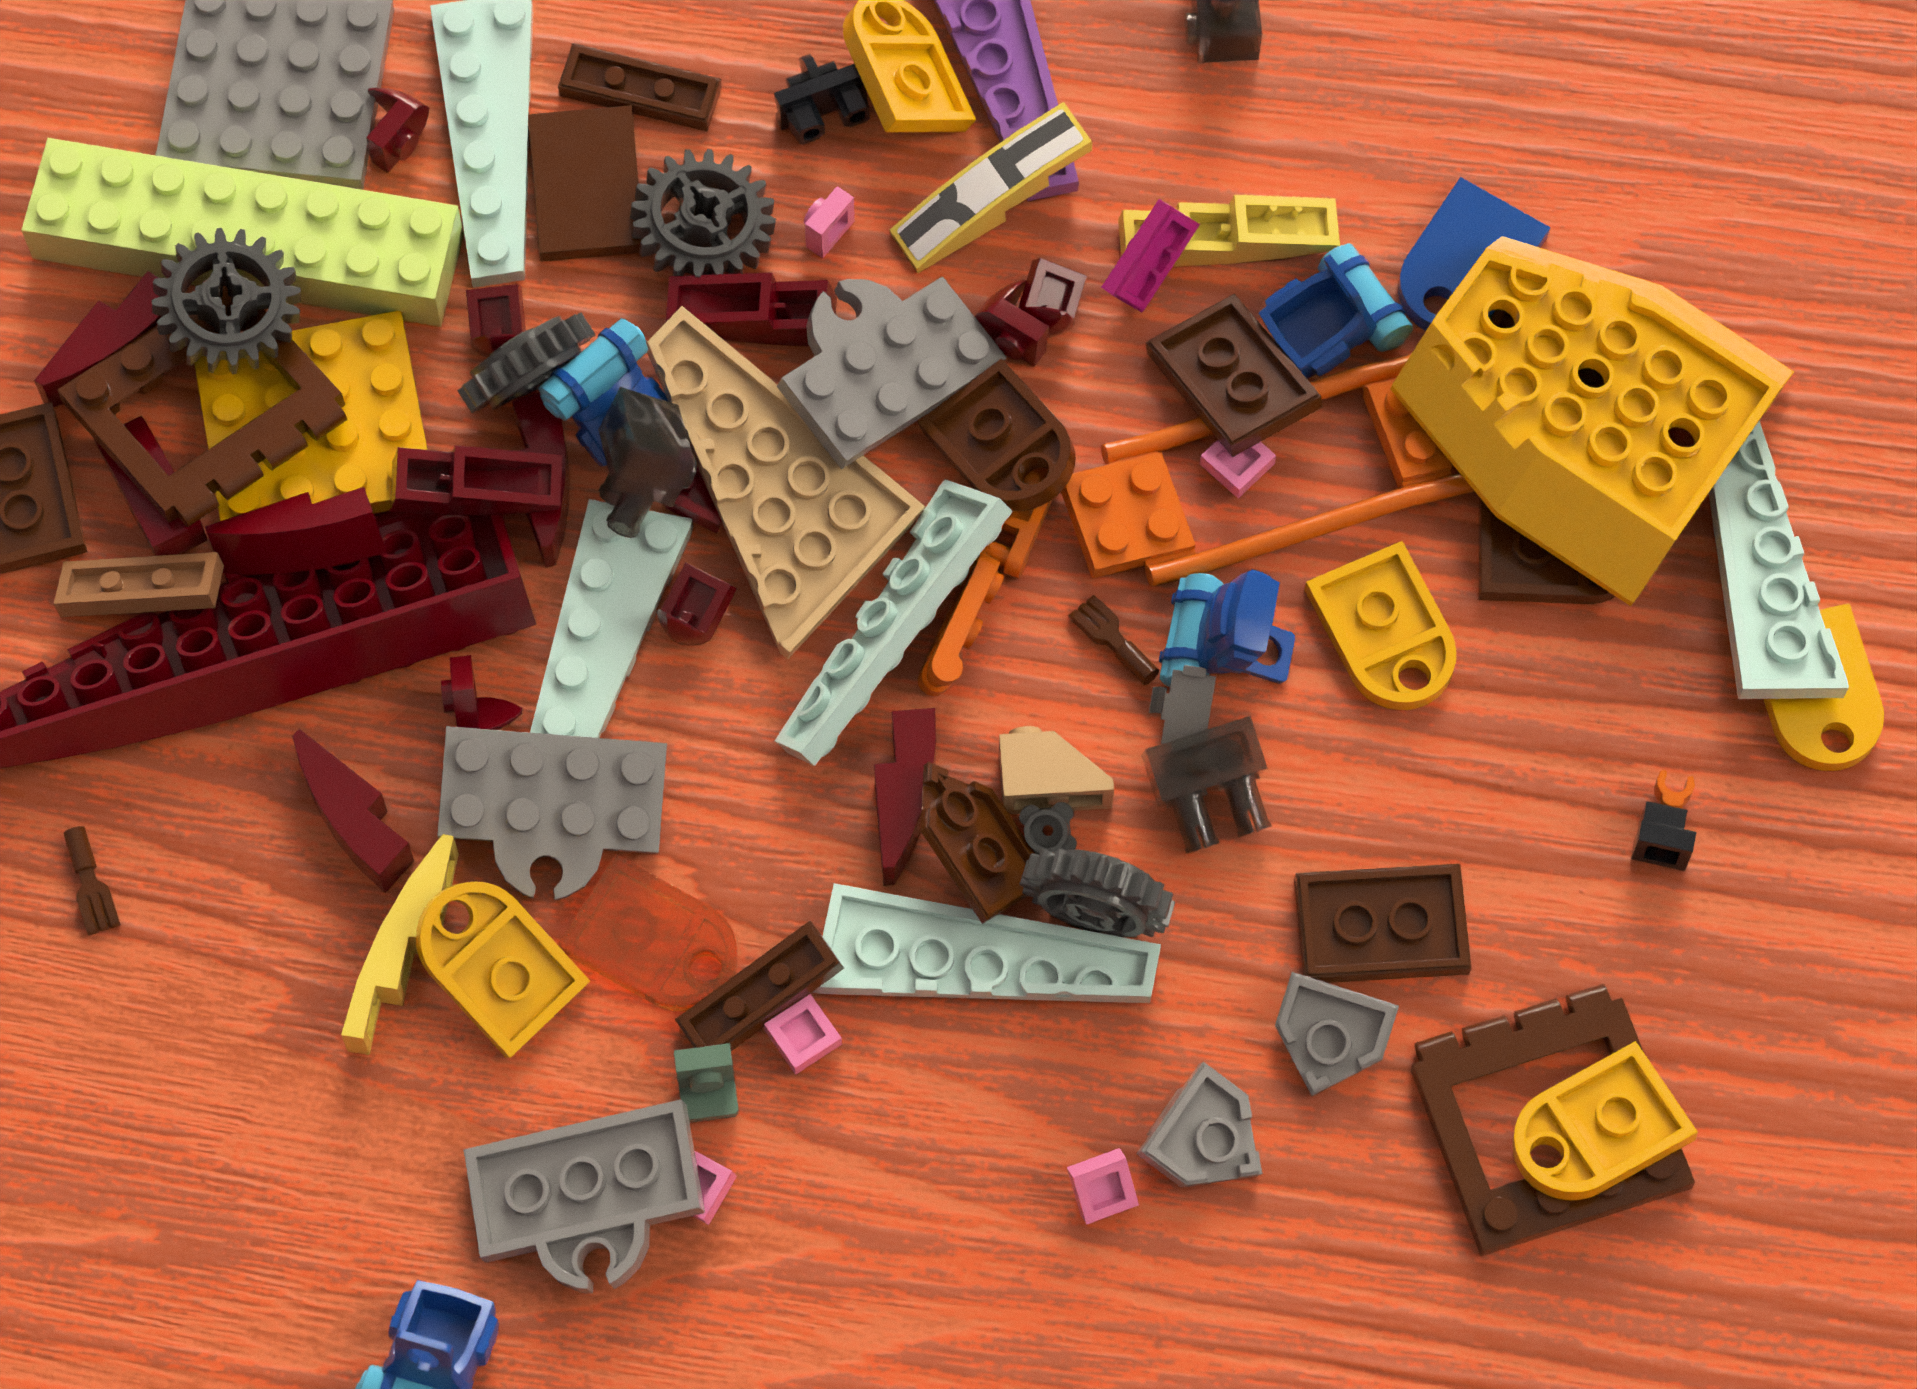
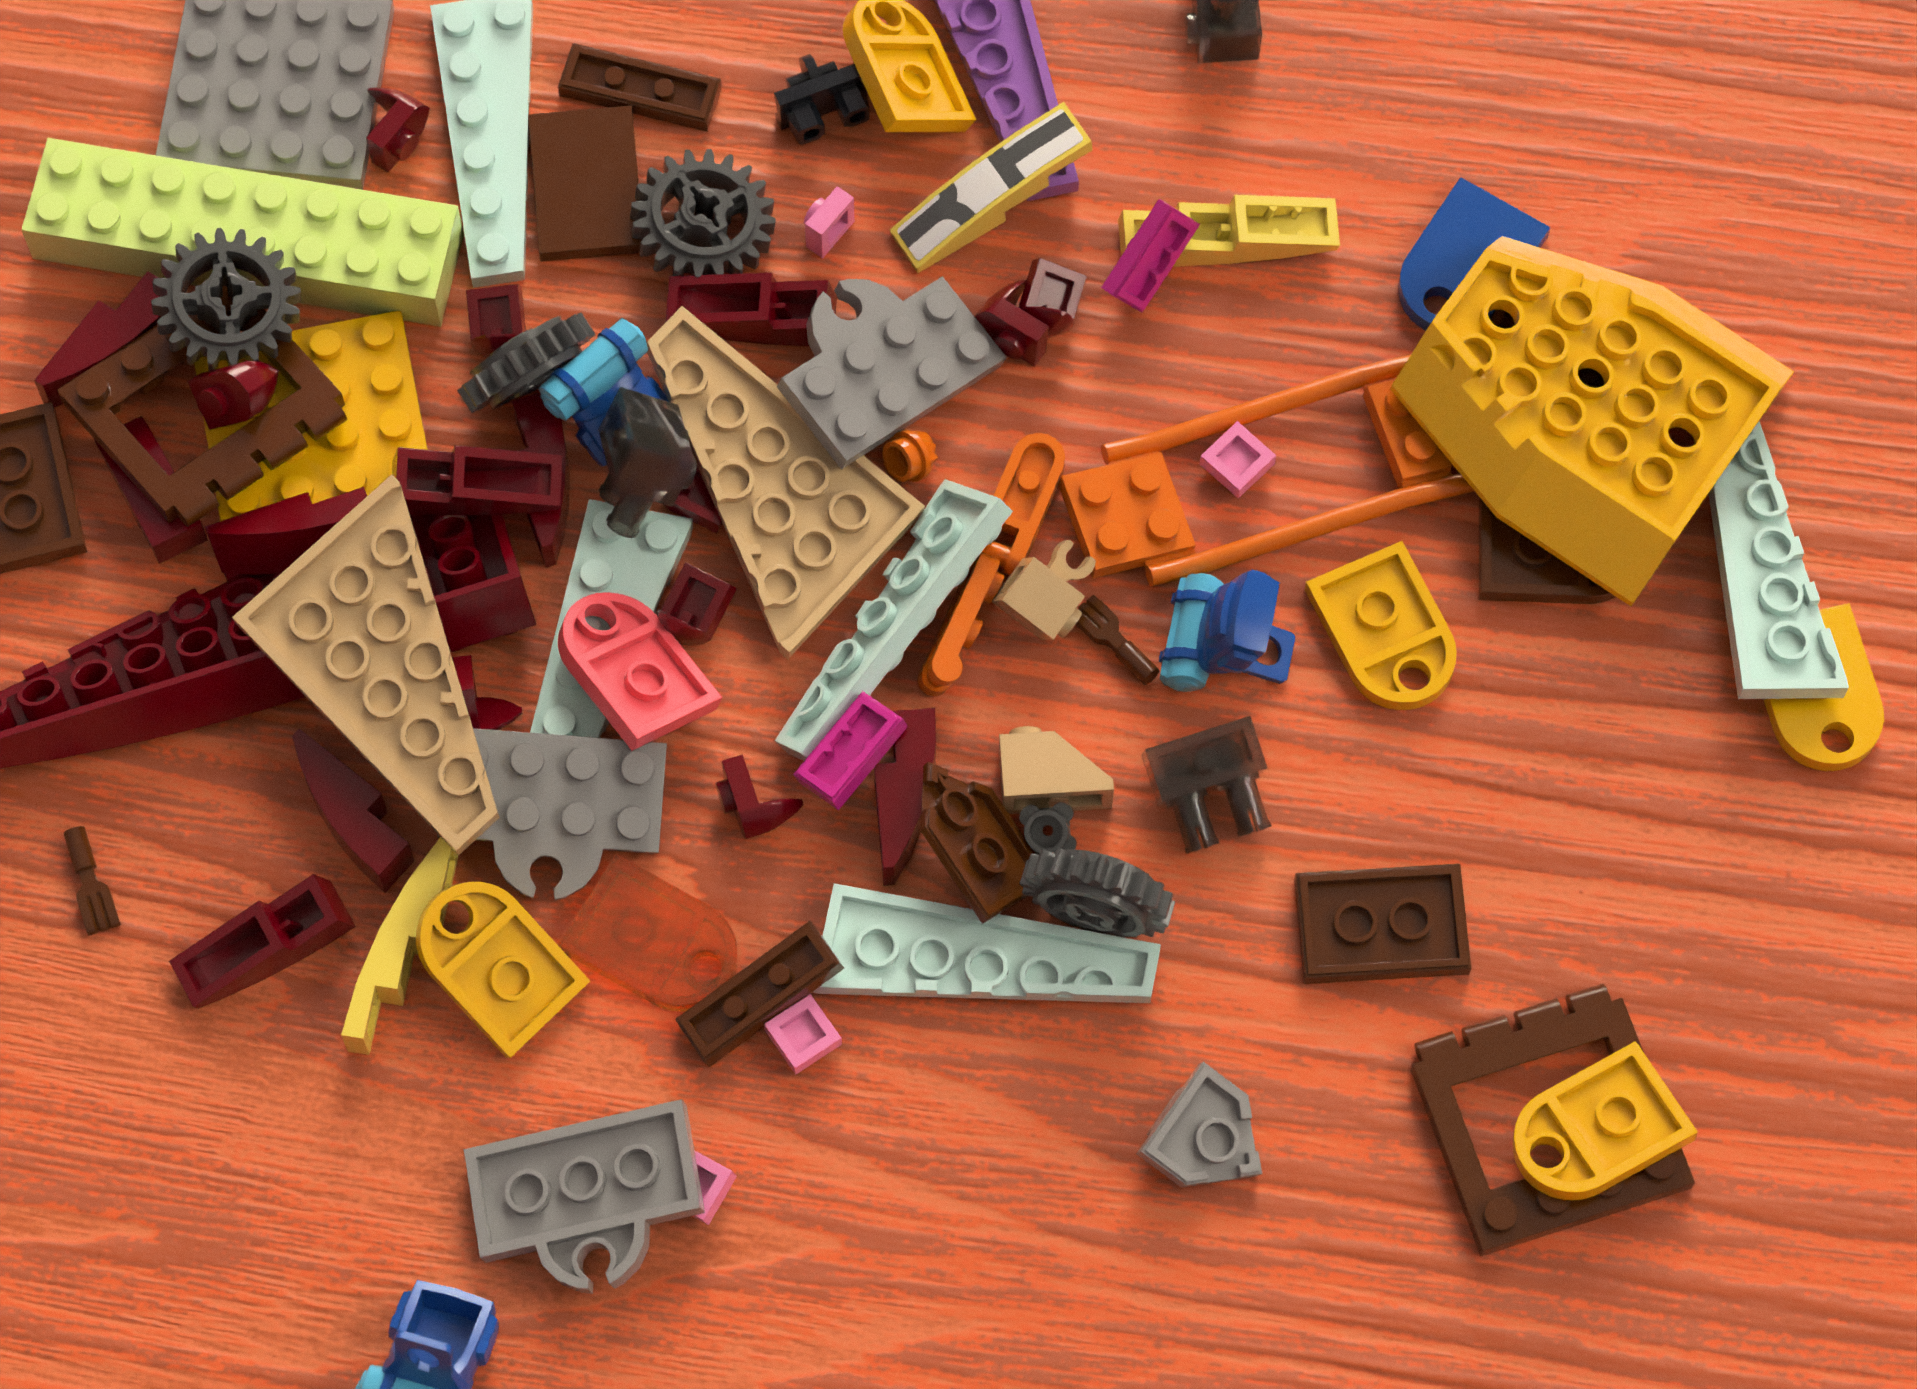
(139, 584): medium nougat plate -> none
(234, 392): none -> dark red plate
(262, 941): none -> dark red slope
(371, 654): none -> tan wing
(633, 669): none -> coral plate
(707, 1082): sand green bracket -> none
(738, 795): none -> dark red plate
(850, 750): none -> dark pink plate
(909, 455): none -> orange plate
(1000, 433): reddish brown tile -> none
(1041, 596): none -> tan brick
(1102, 1186): bright pink plate -> none
(1187, 704): light grey piece -> none
(1233, 375): reddish brown tile -> none
(1332, 1030): light grey plate -> none
(1333, 313): blue piece -> none
(1661, 827): black piece -> none

